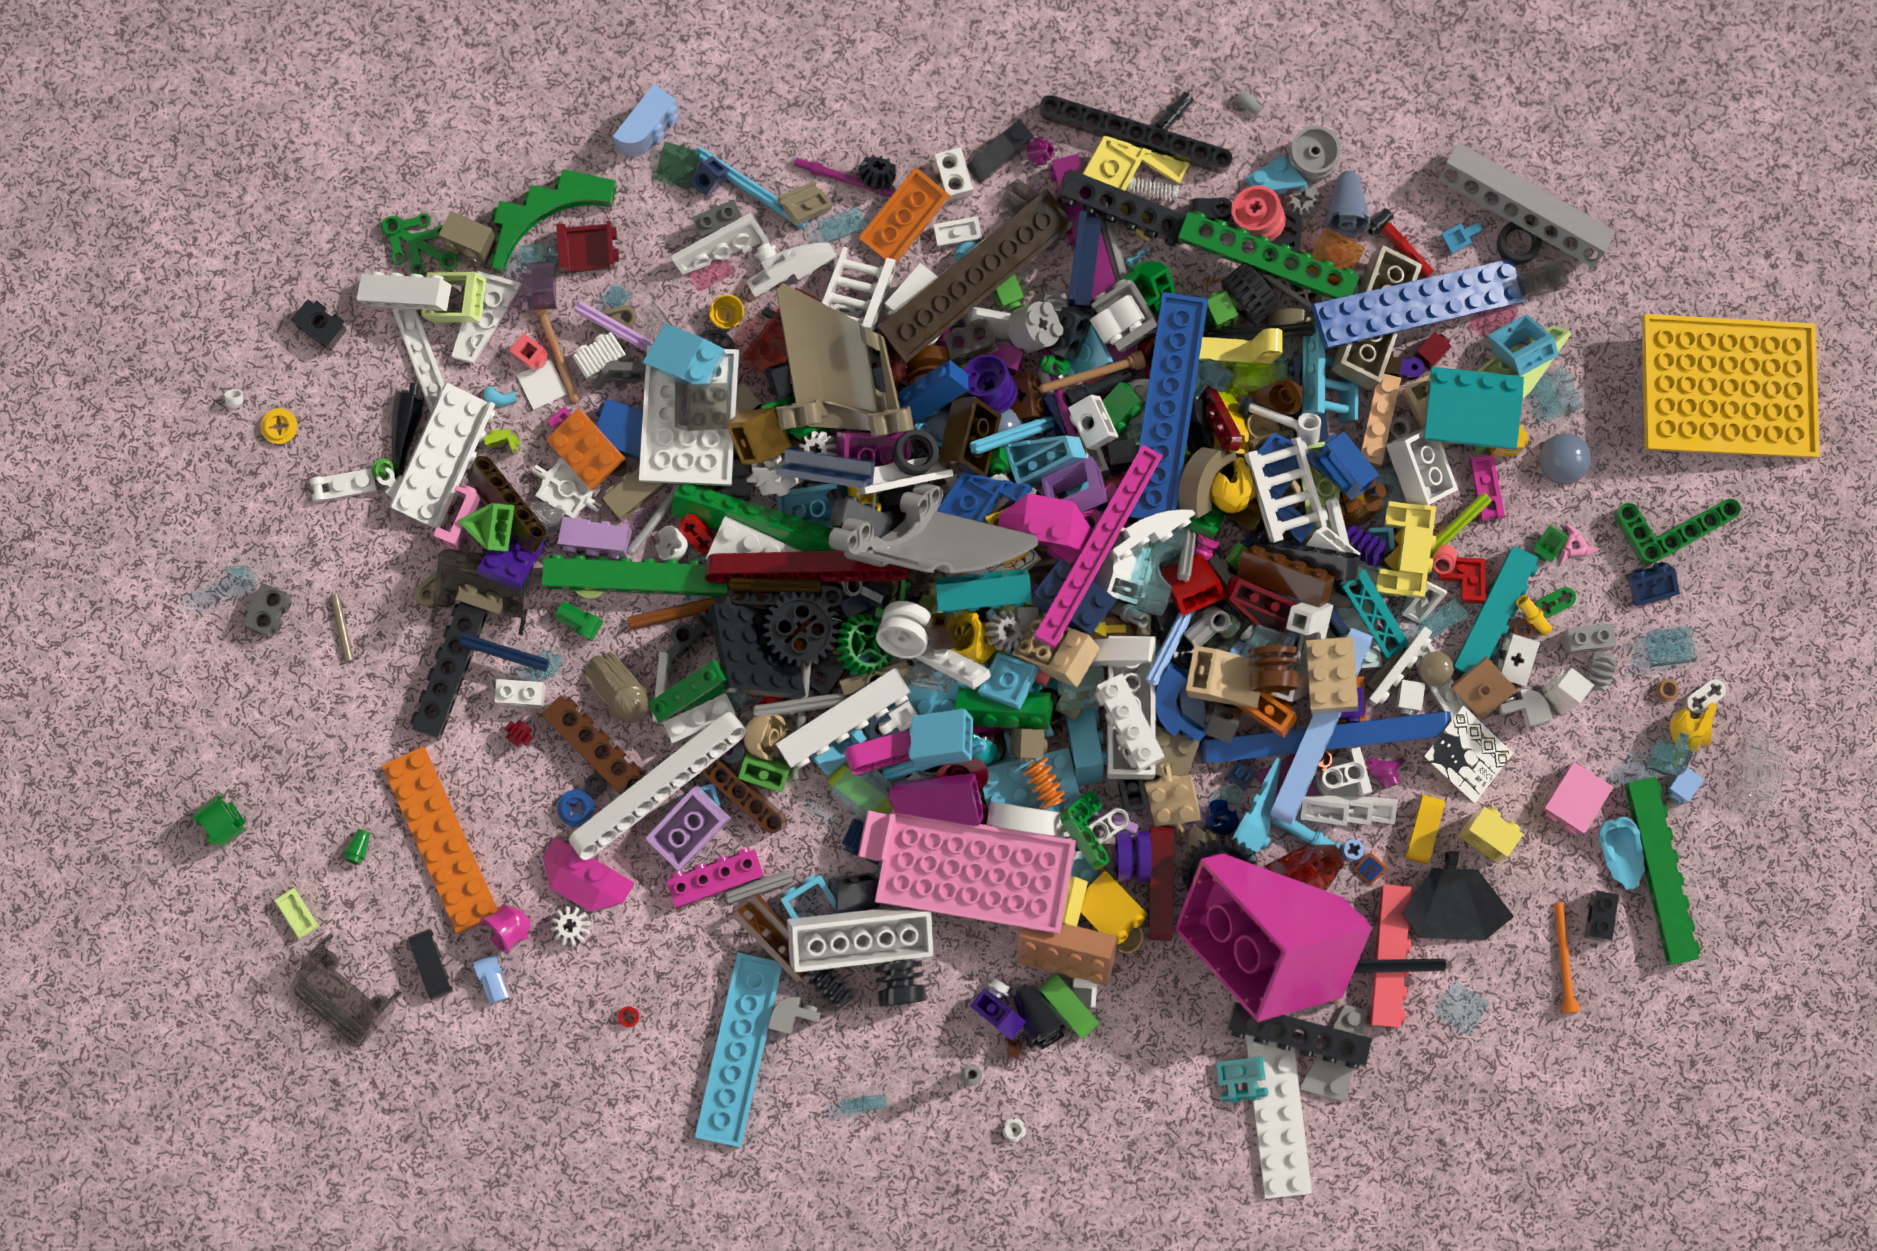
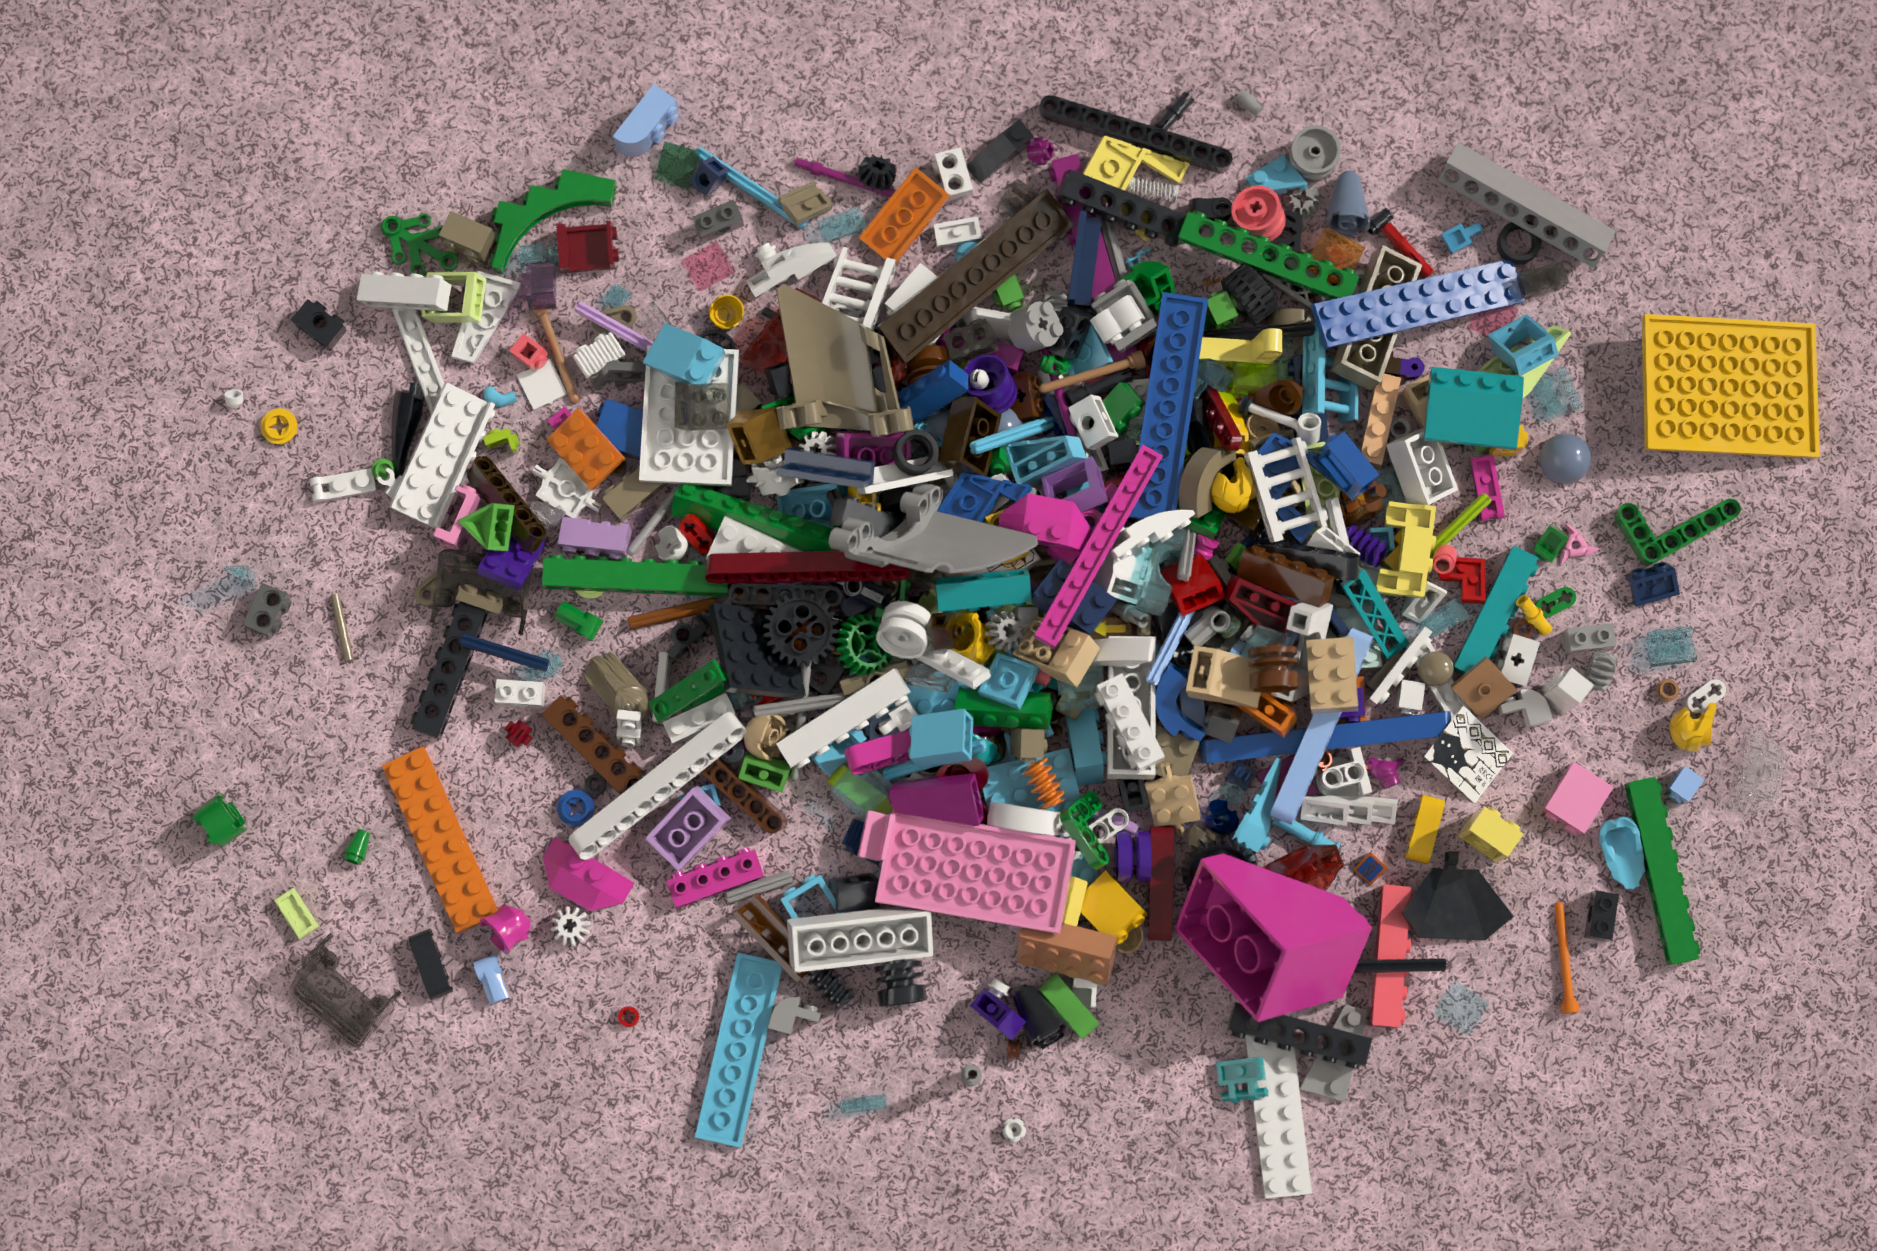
(629, 728): none -> white slope
(719, 245): white wing -> none
(775, 585): dark brown axle -> none
(982, 379): none -> white hinge
(1351, 857): light blue bush -> none
(1433, 350): dark red brick -> none
(1670, 758): clear light blue brick -> none

